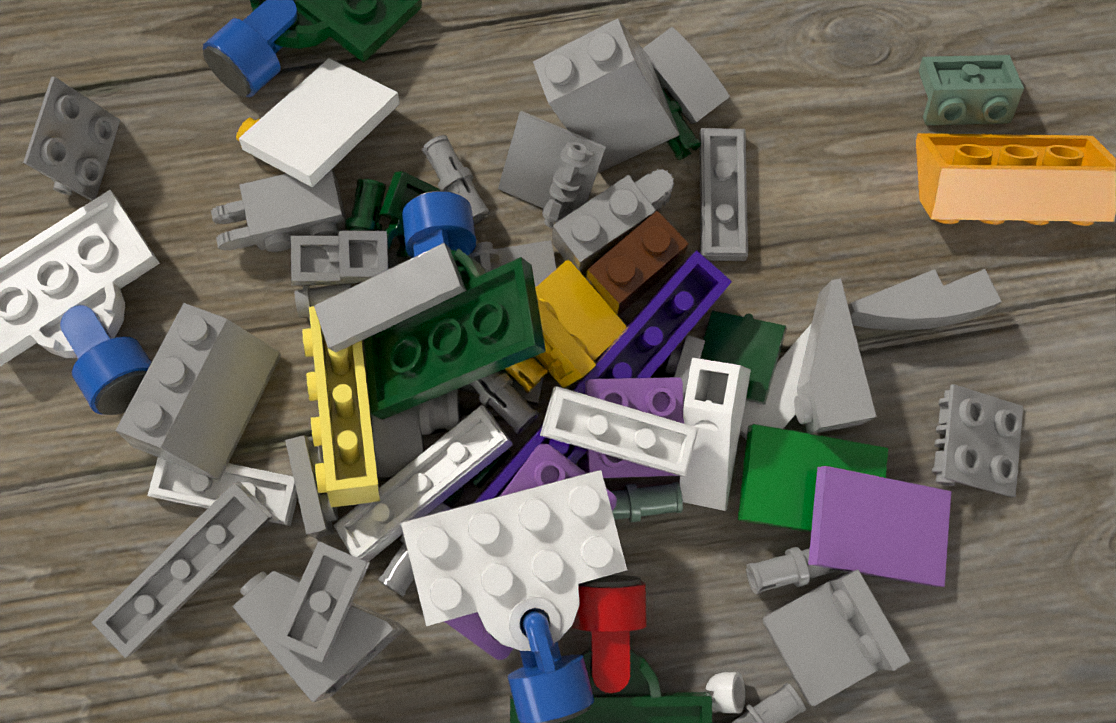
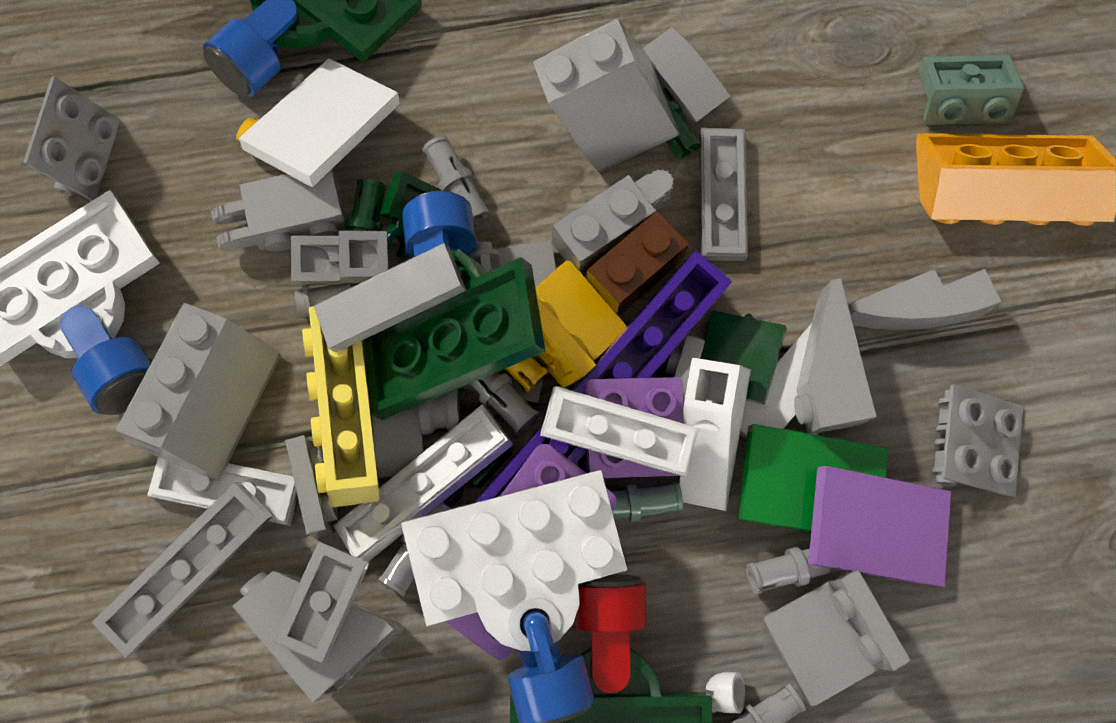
(550, 167): light grey hinge -> none

